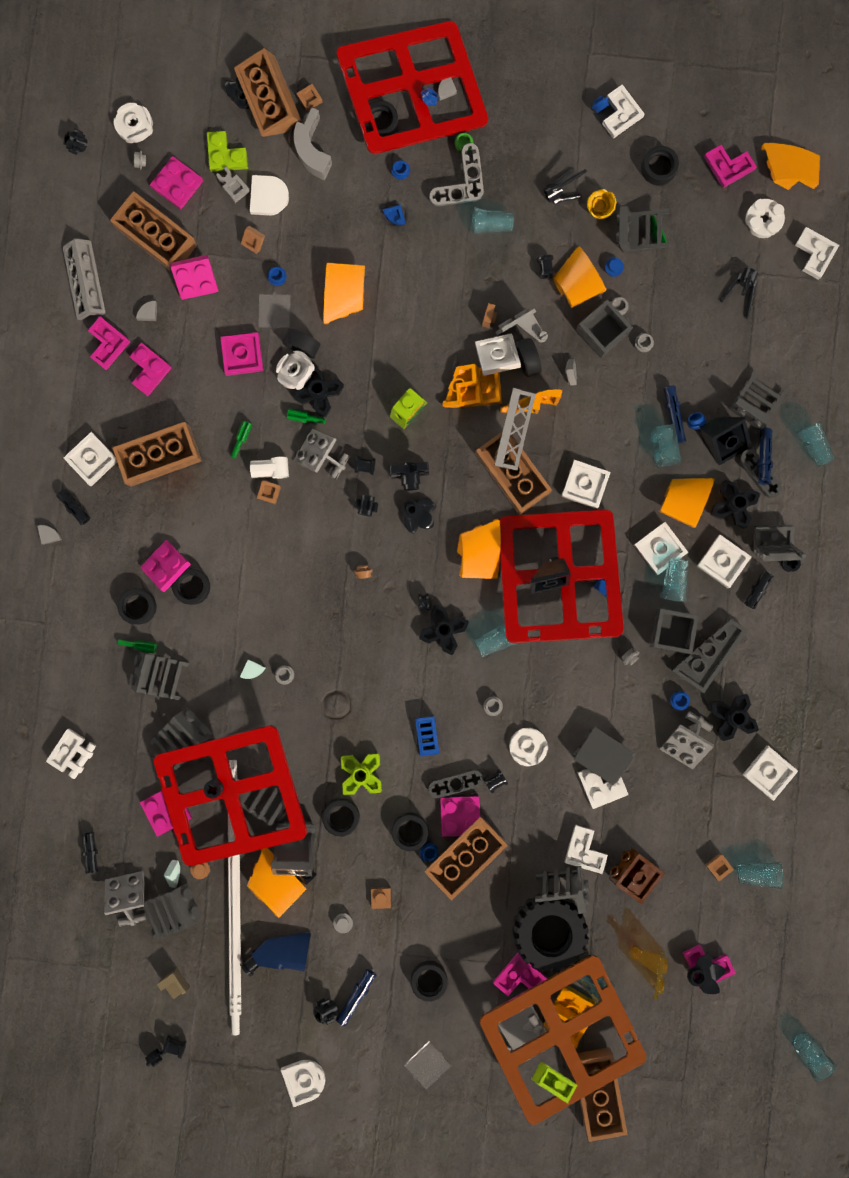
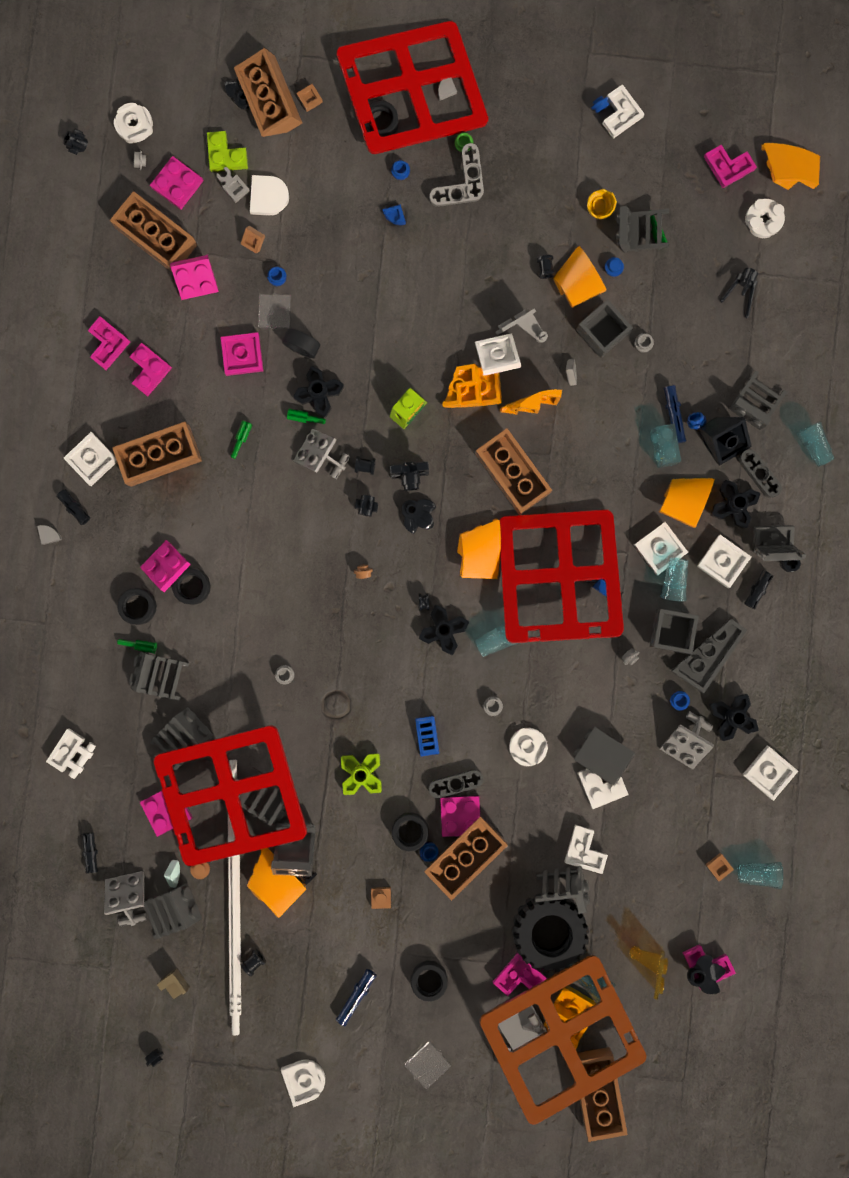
(86, 276): light grey fence -> none
(148, 312): light grey tile -> none
(174, 1047): black bush -> none
(214, 782): black bush -> none
(252, 670): light aqua tile -> none
(269, 492): medium nougat plate -> none
(274, 468): white piece -> none
(284, 952): dark blue panel -> none
(300, 376): white plate -> none
(313, 160): light grey arch -> none
(325, 1011): black gear -> none
(326, 817): black tyre -> none
(343, 290): light orange slope -> none
(343, 923): light grey plate -> none
(429, 97): blue plate -> none
(490, 315): medium nougat plate -> none
(491, 221): clear light blue plant -> none
(495, 781): black bush -> none
(511, 413): light grey fence -> none
(528, 357): black tyre -> none
(551, 576): black slope -> none
(554, 189): black plant -> none
(554, 1082): lime slope -> none
(585, 484): white plate -> none
(620, 304): light grey plate -> none
(635, 875): reddish brown plate -> none
(665, 152): black tyre -> none
(765, 462): dark blue pin -> none
(814, 1057): clear light blue plant -> none
(821, 252): white plate -> none

